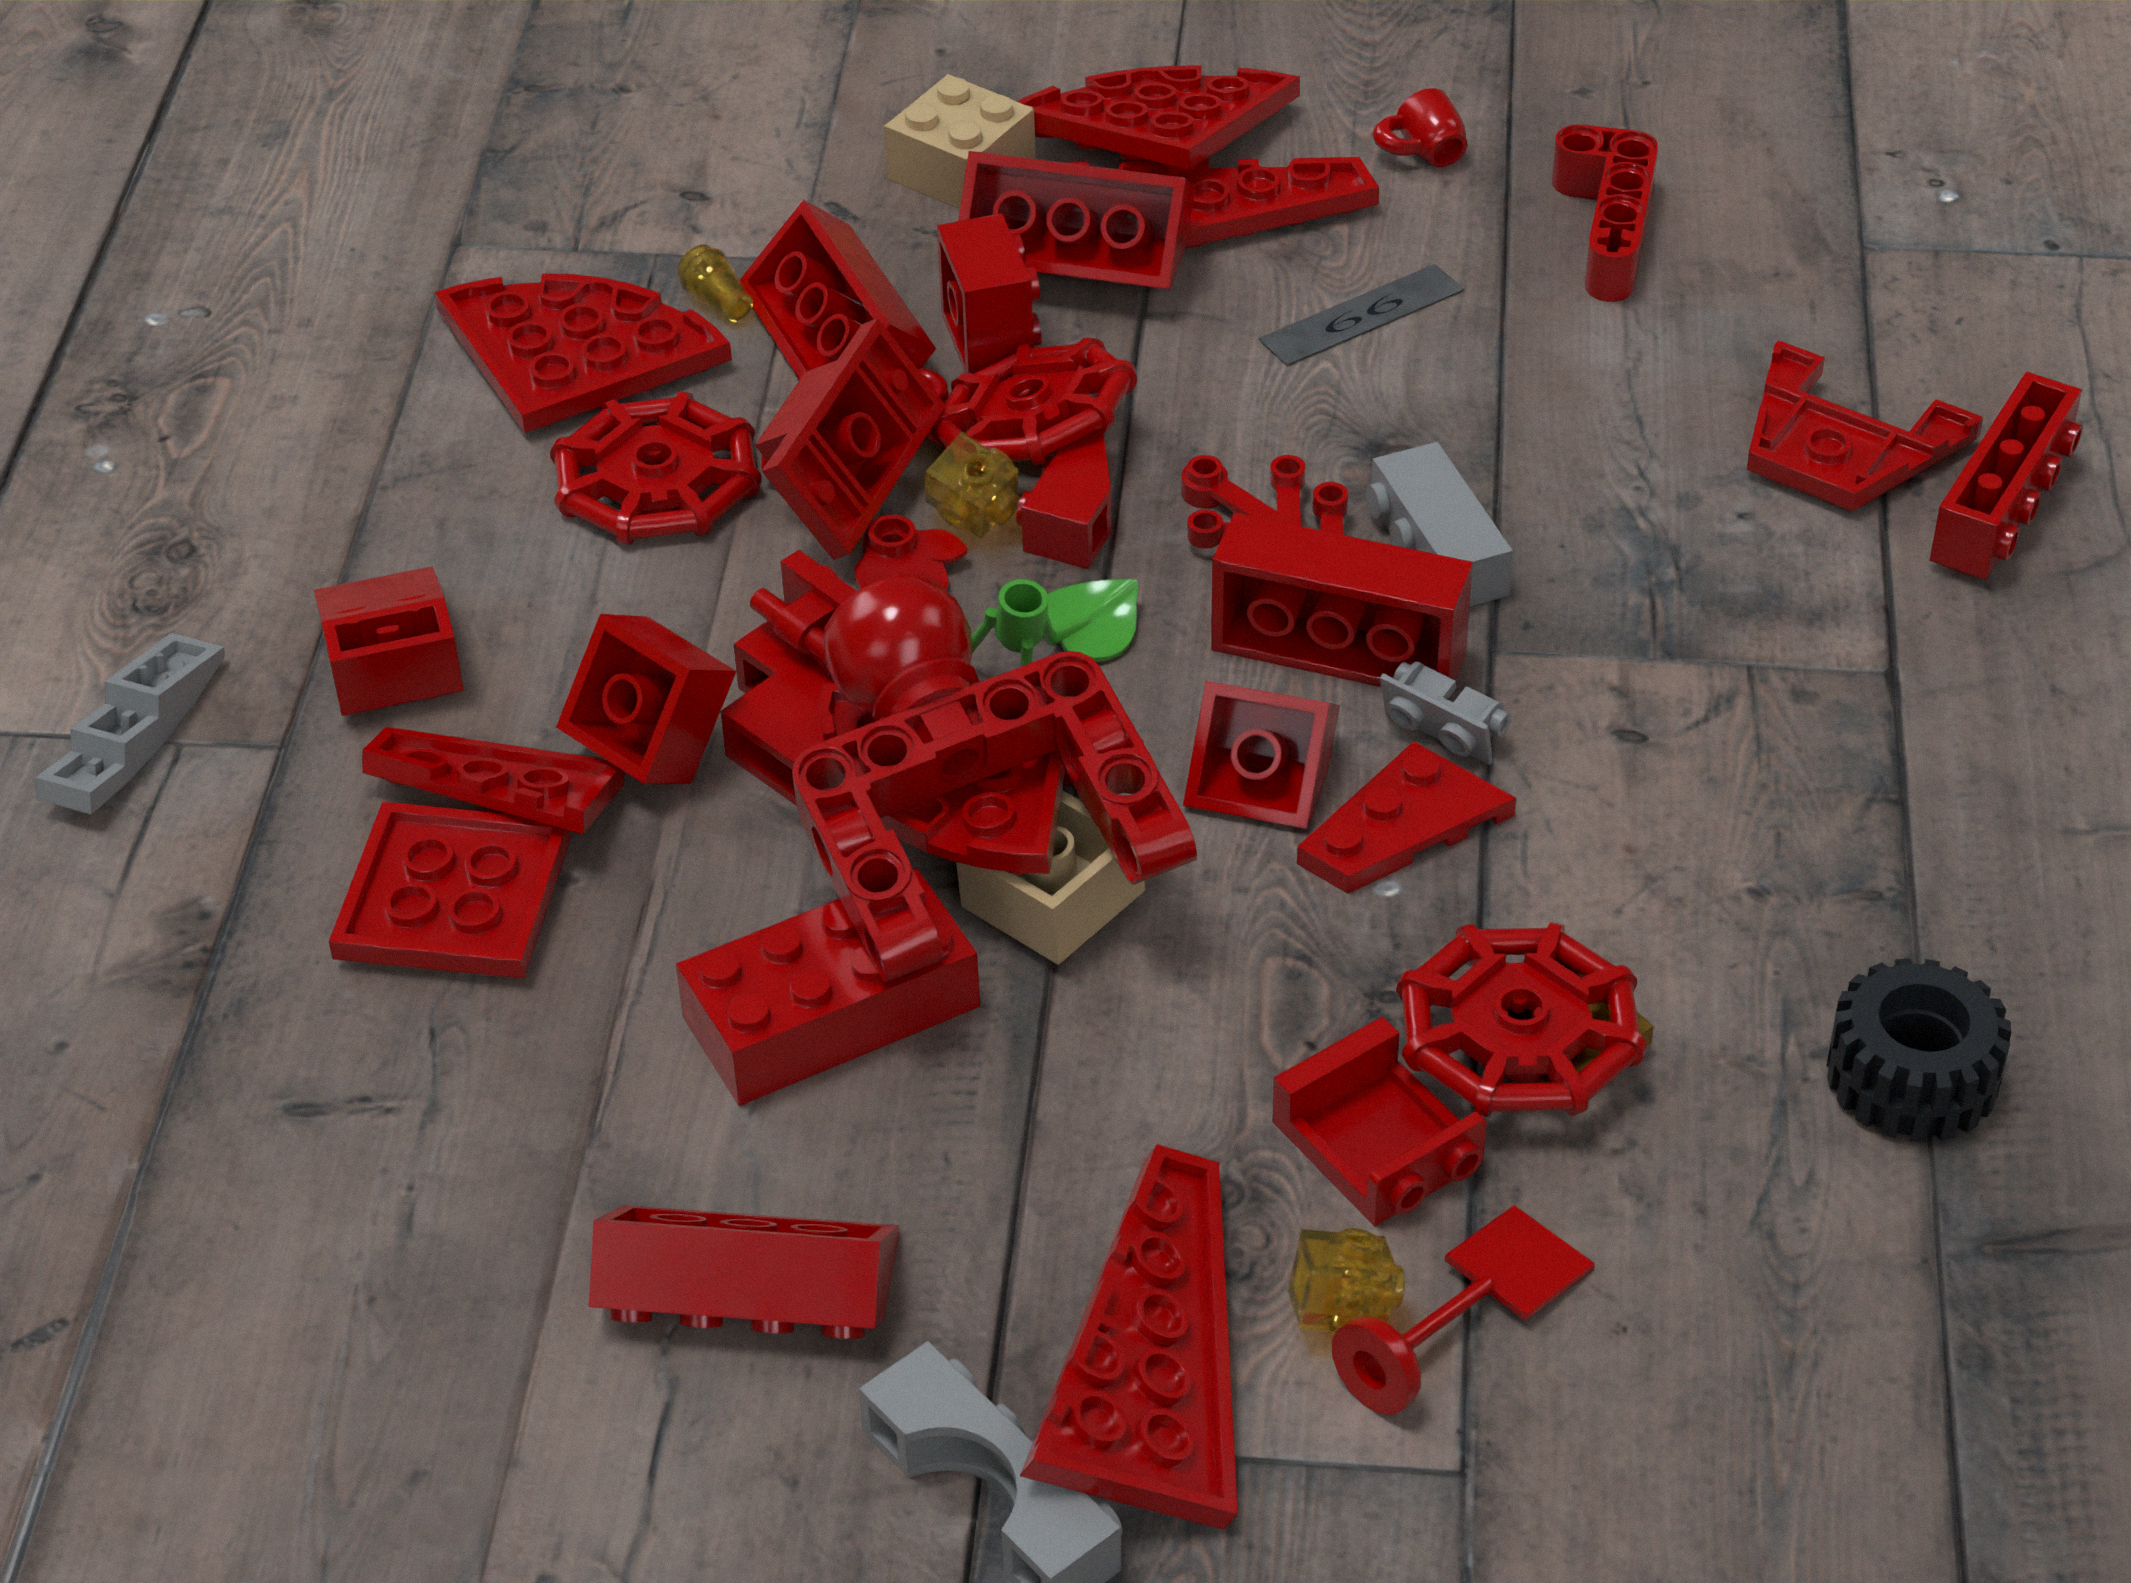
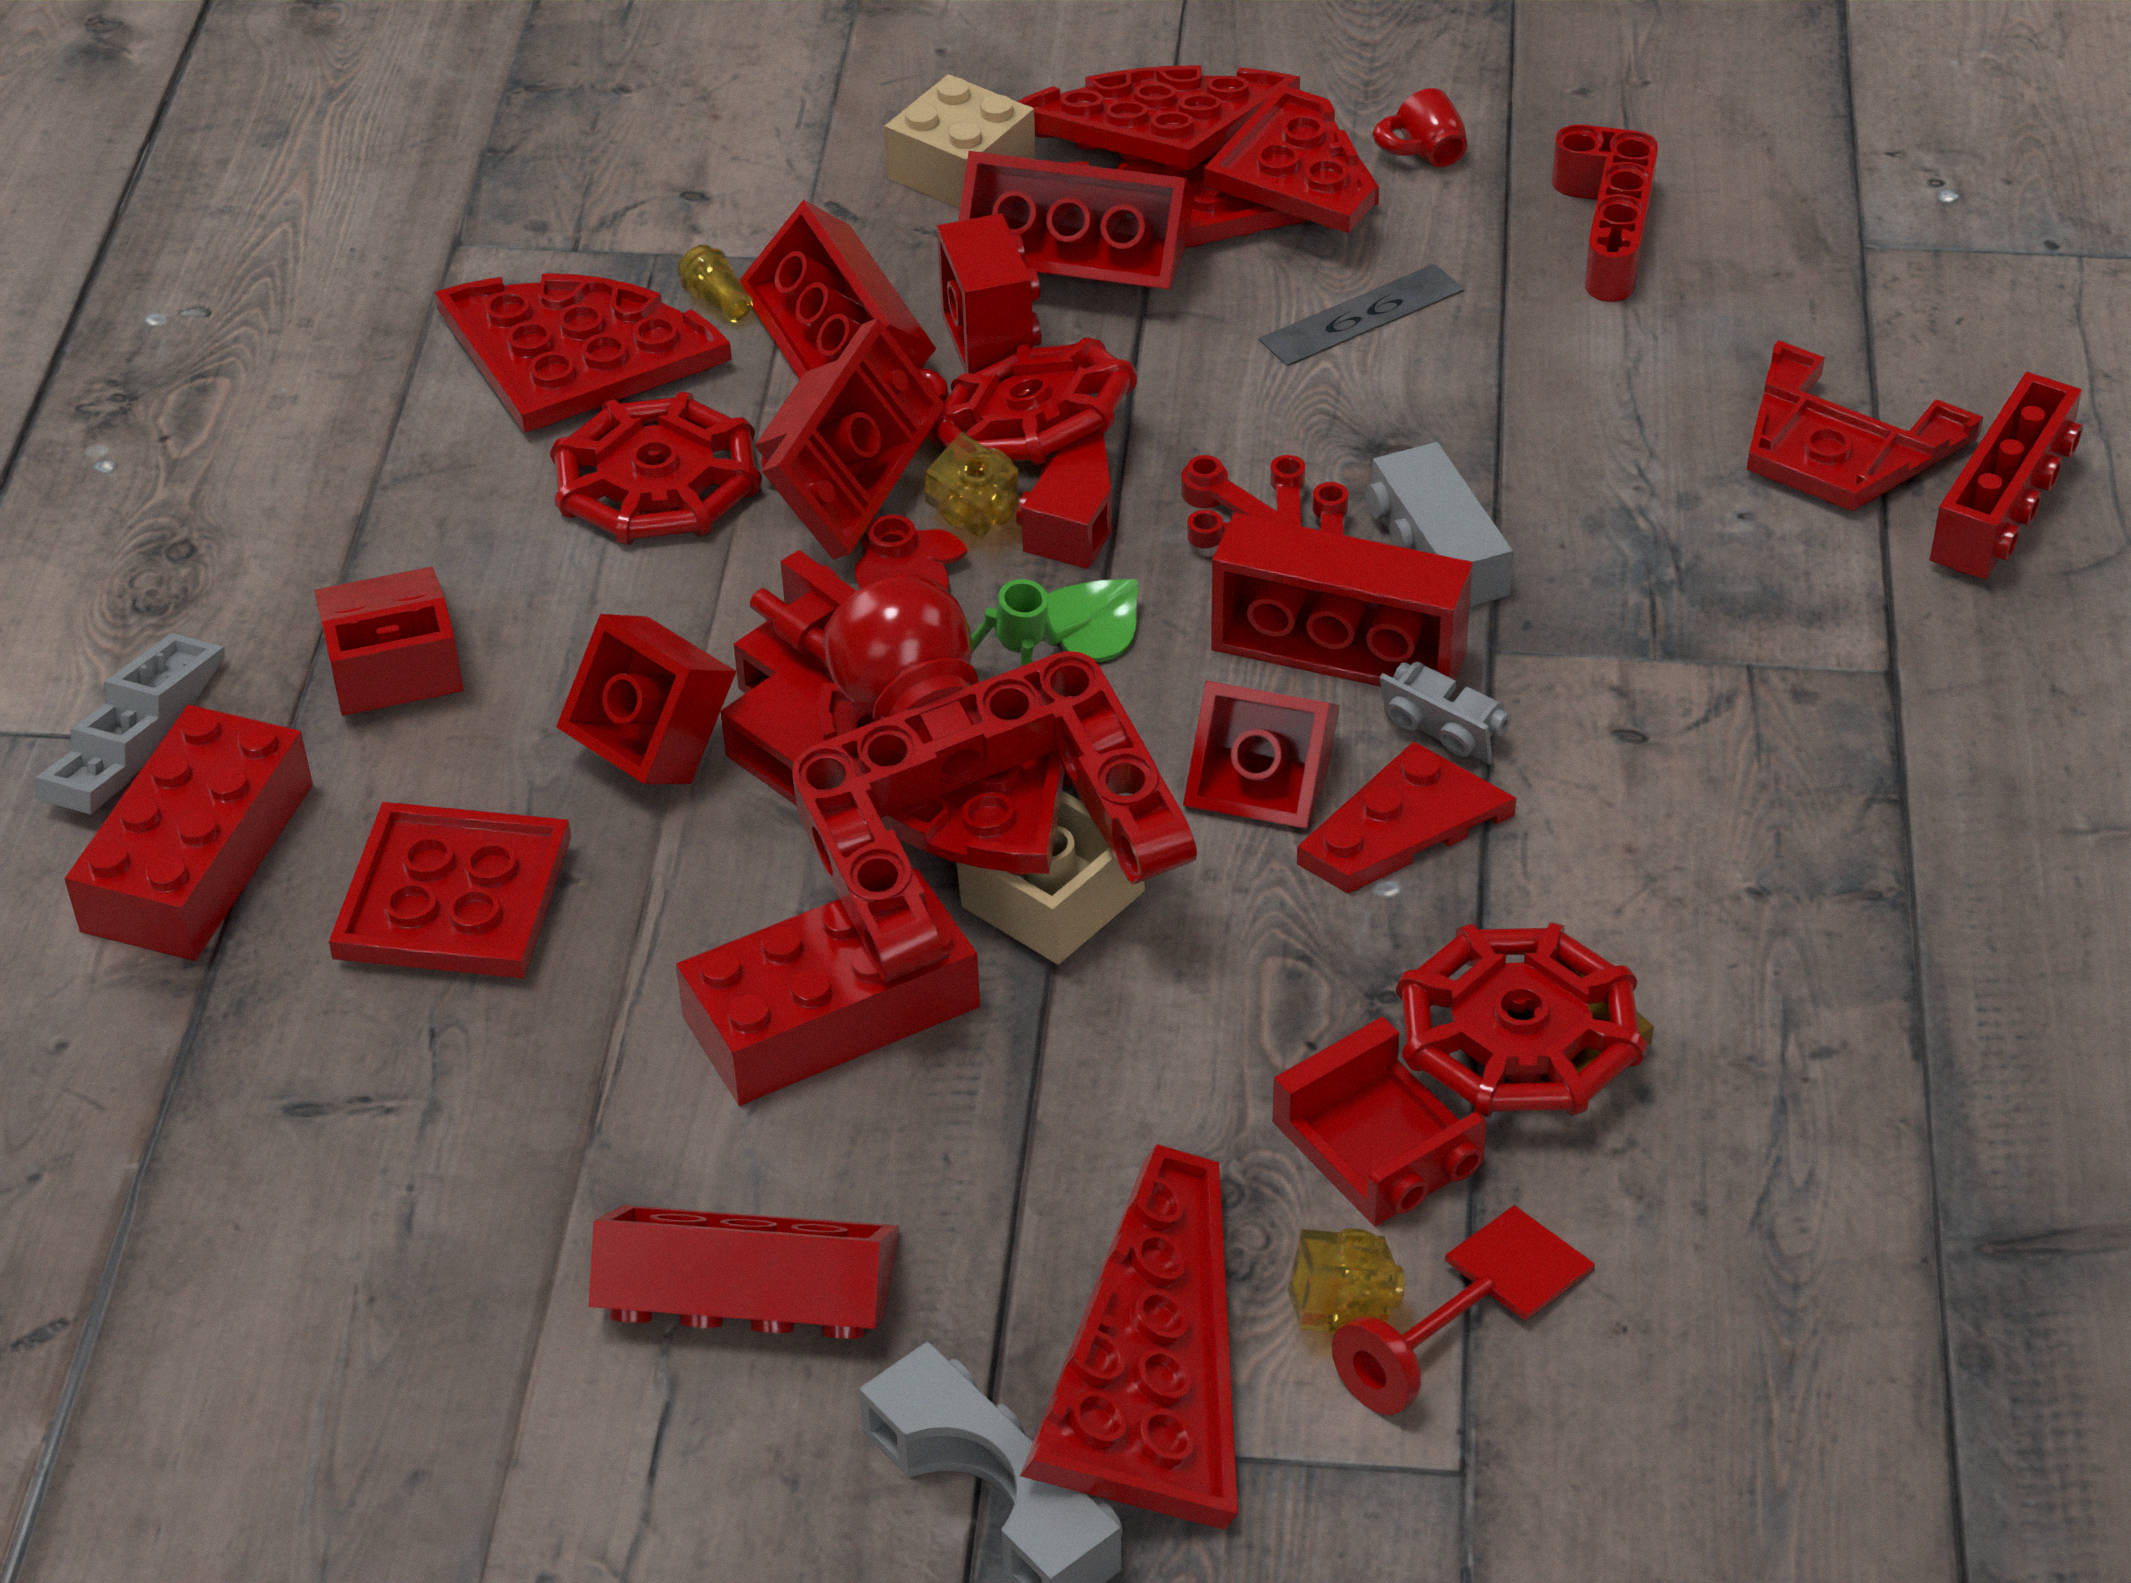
(189, 832): none -> red brick
(512, 779): red wing -> none
(1295, 162): none -> red plate
(1908, 1087): black tyre -> none

